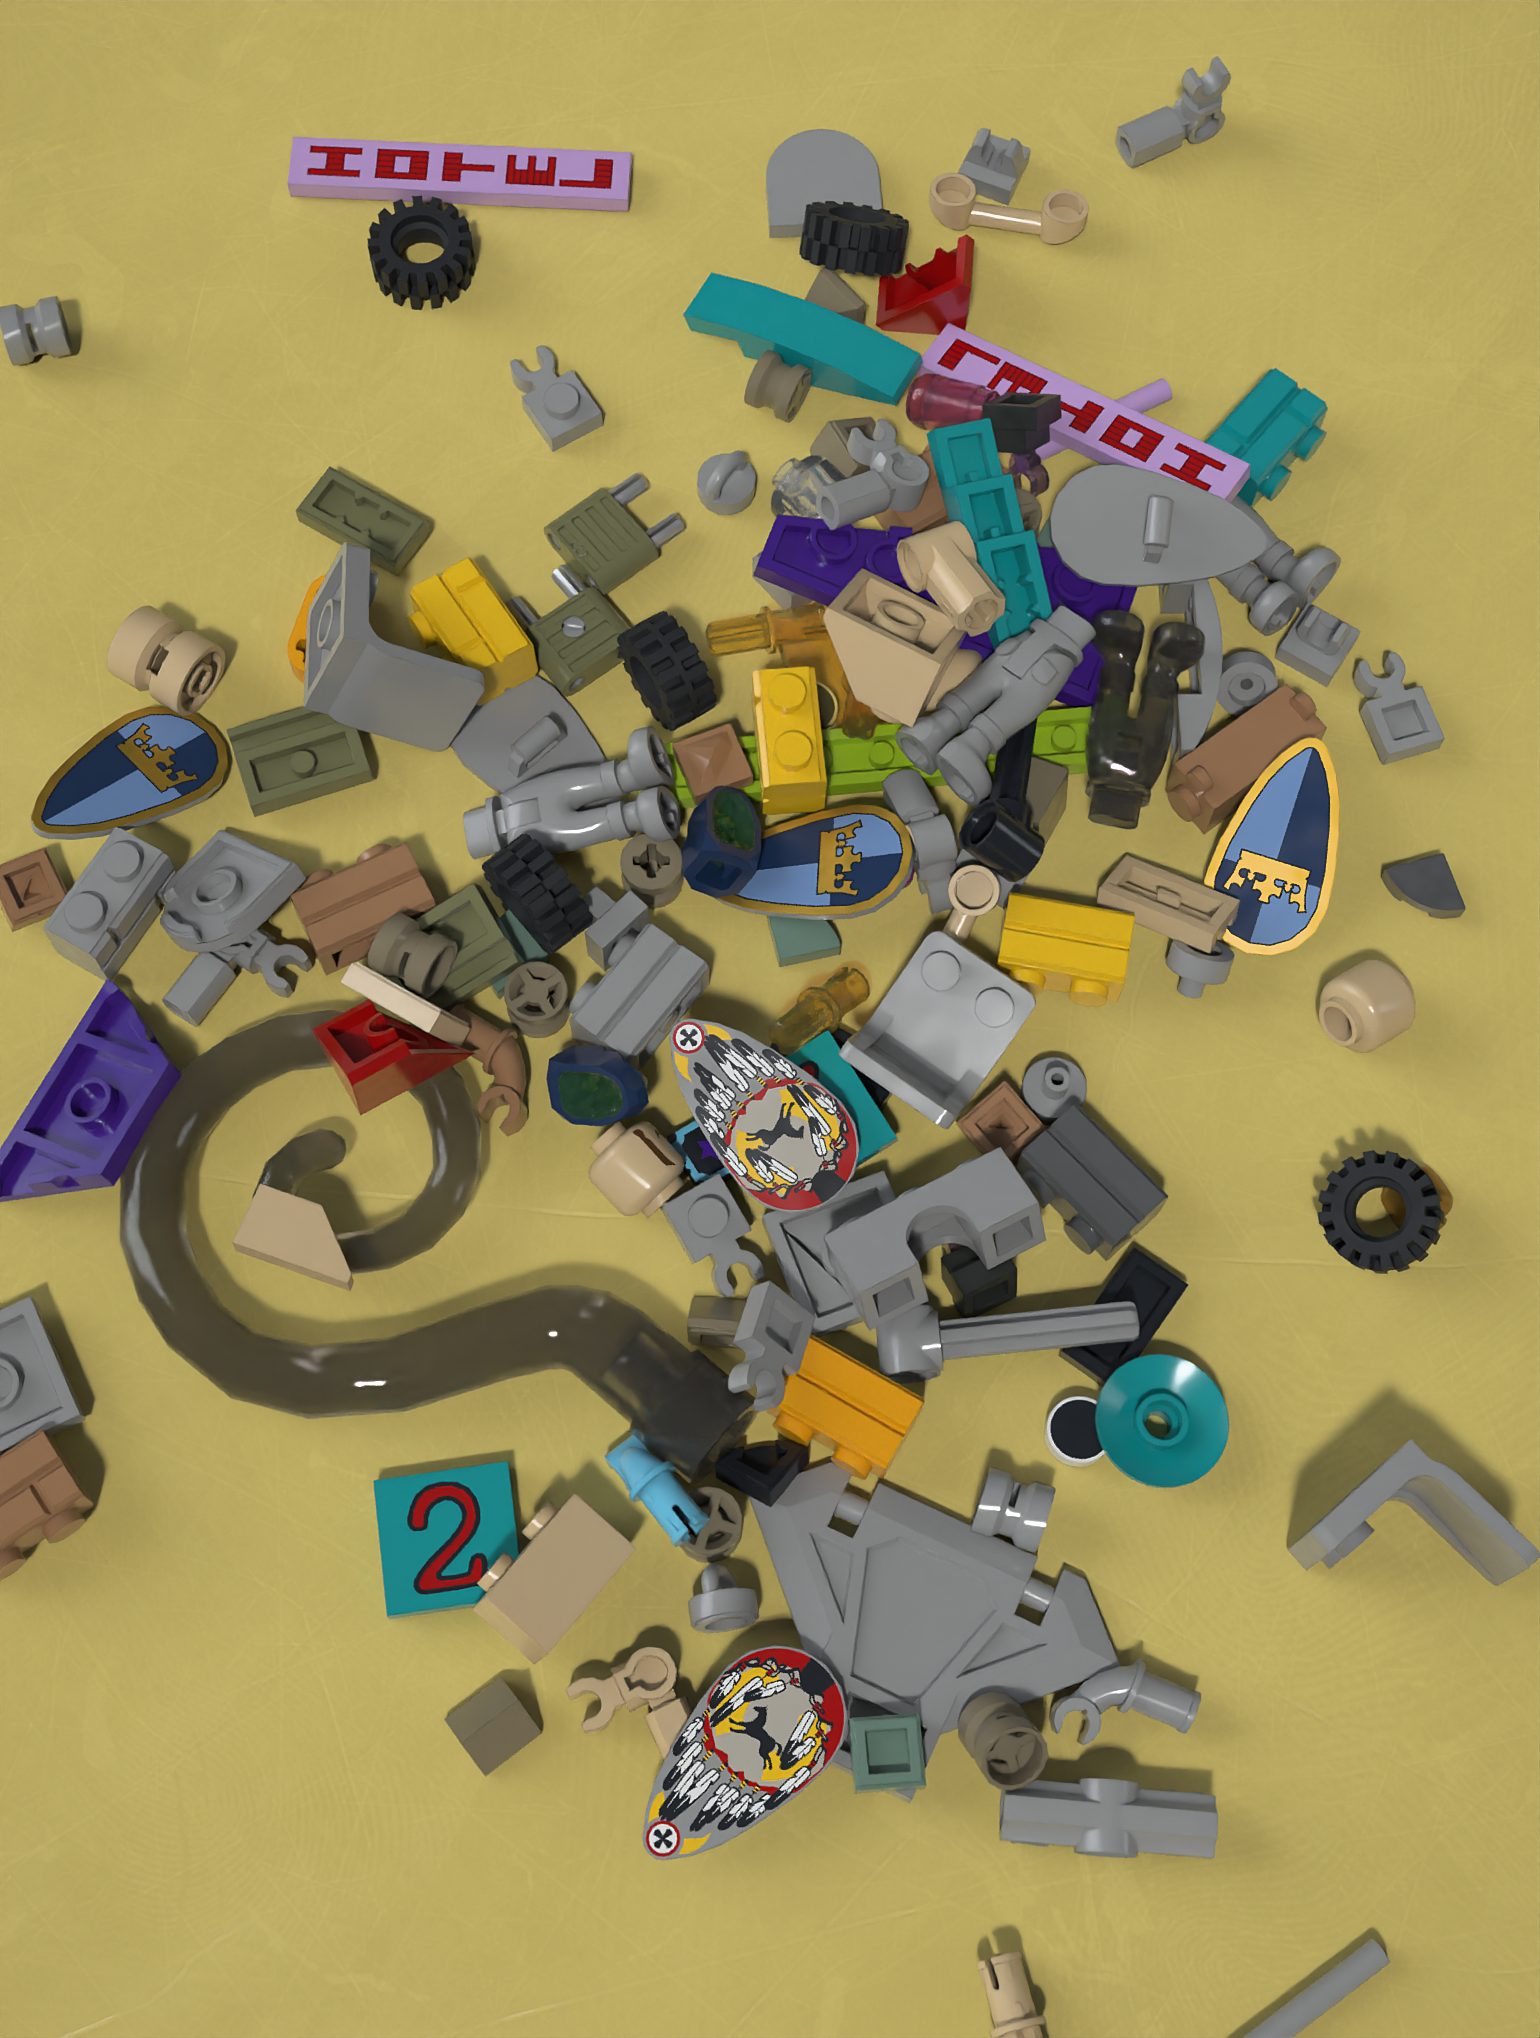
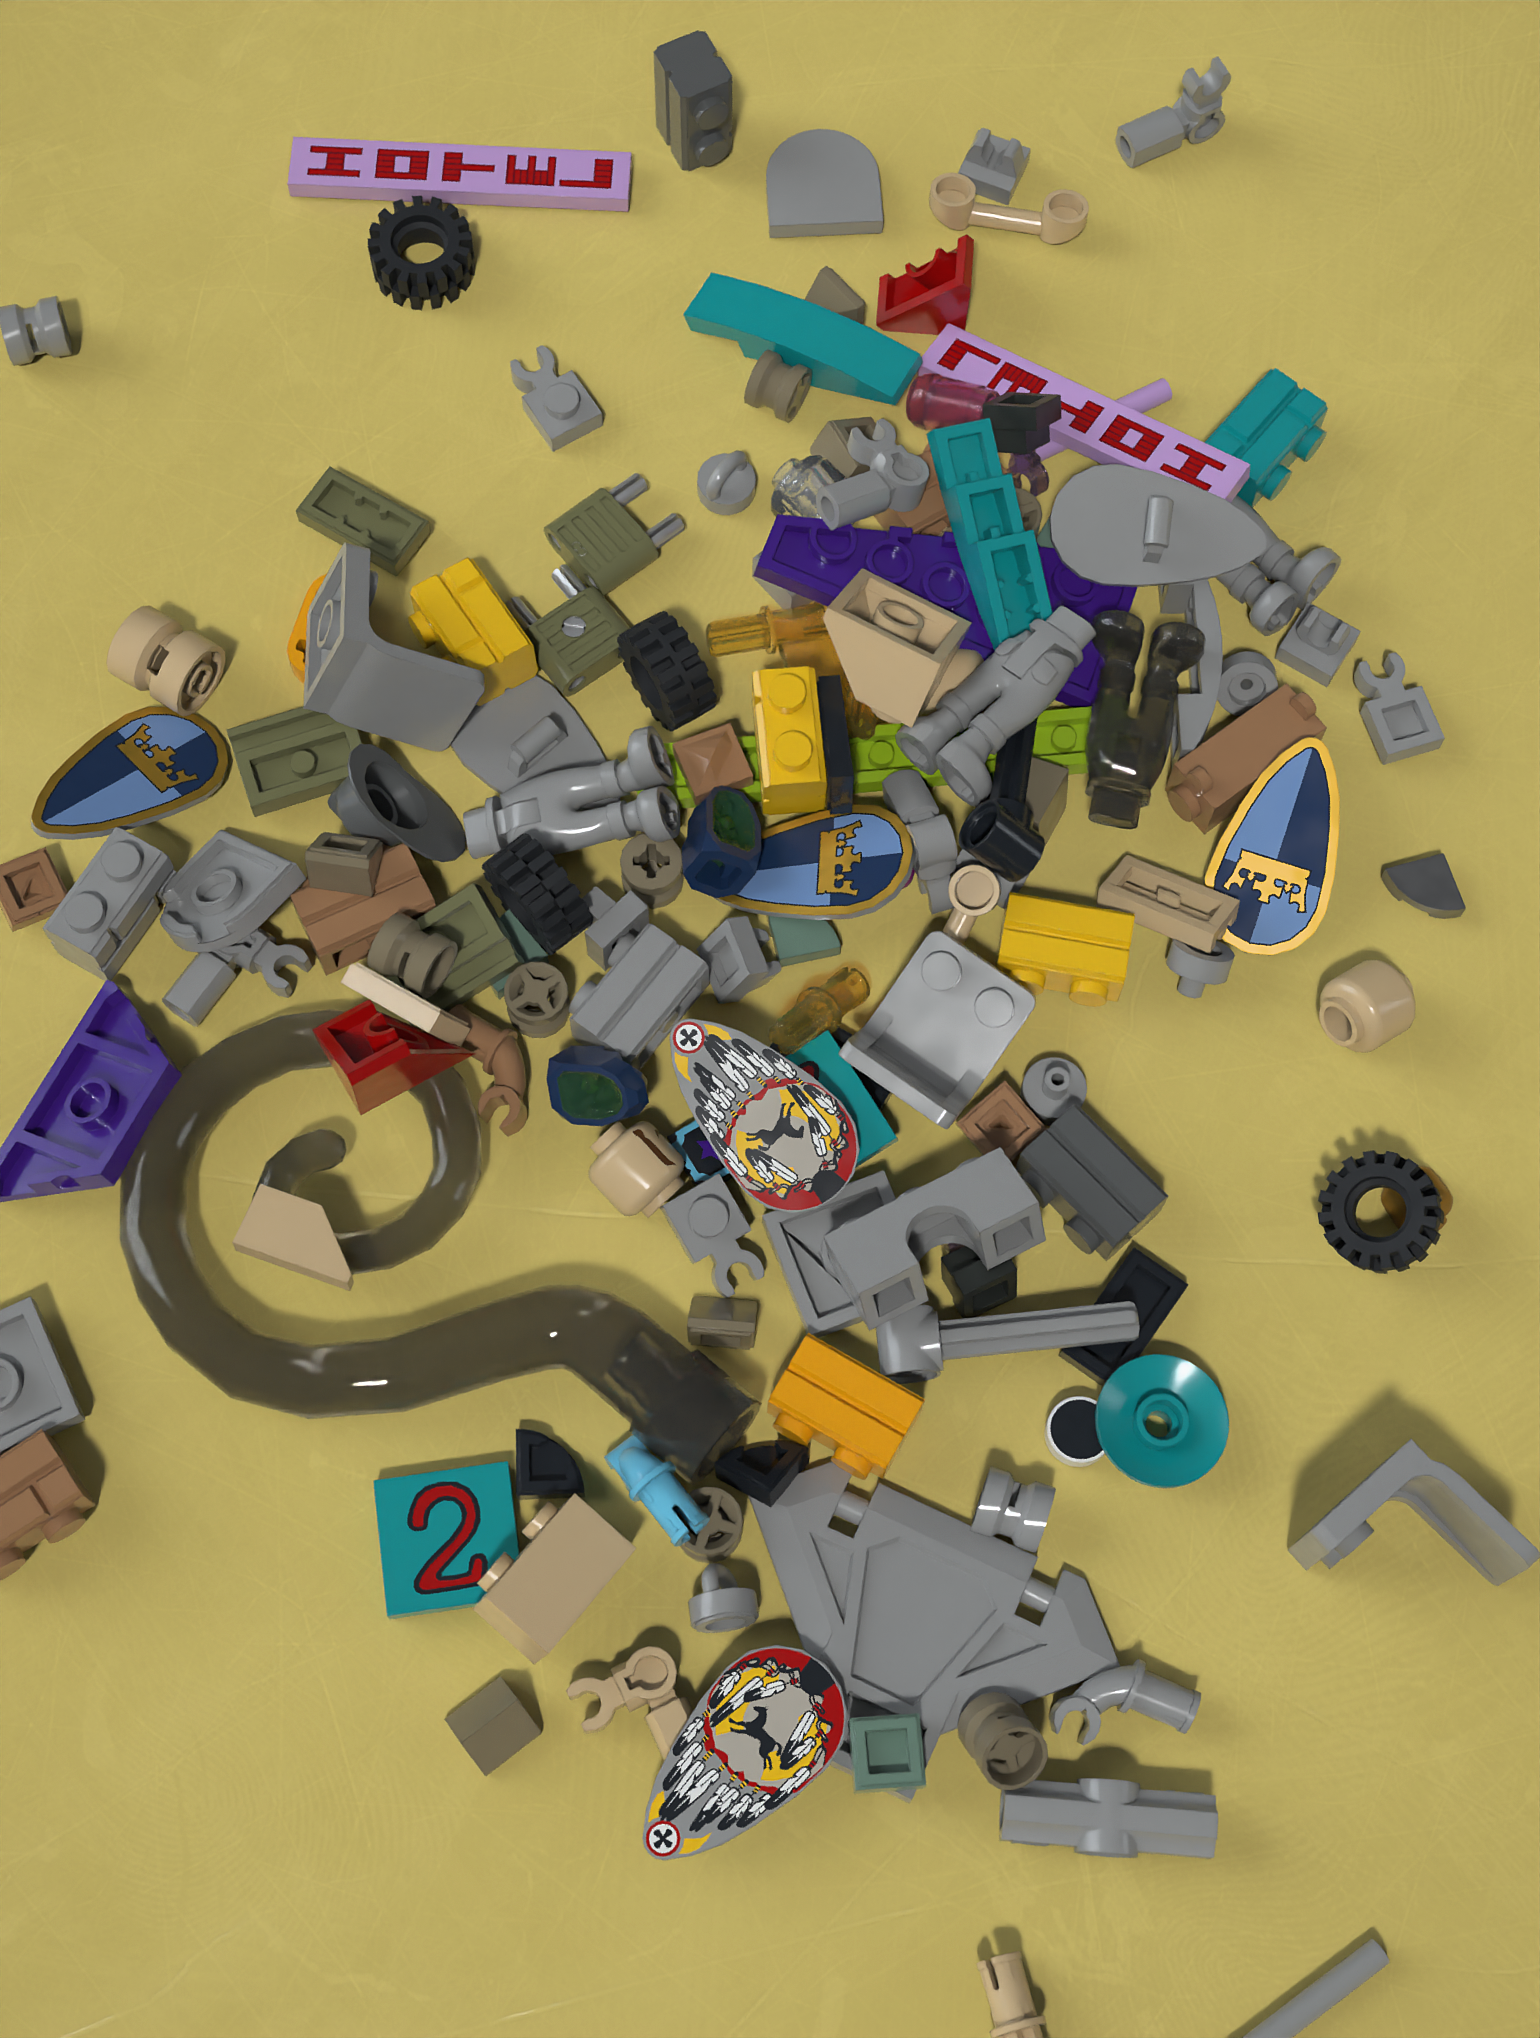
(344, 863): none -> dark tan slope
(394, 807): none -> dark grey piece
(544, 1468): none -> black tile
(693, 100): none -> dark grey brick
(737, 959): none -> light grey tile
(775, 1339): light grey plate -> none
(835, 745): none -> black tile
(853, 238): black tyre -> none
(947, 567): tan piece -> none

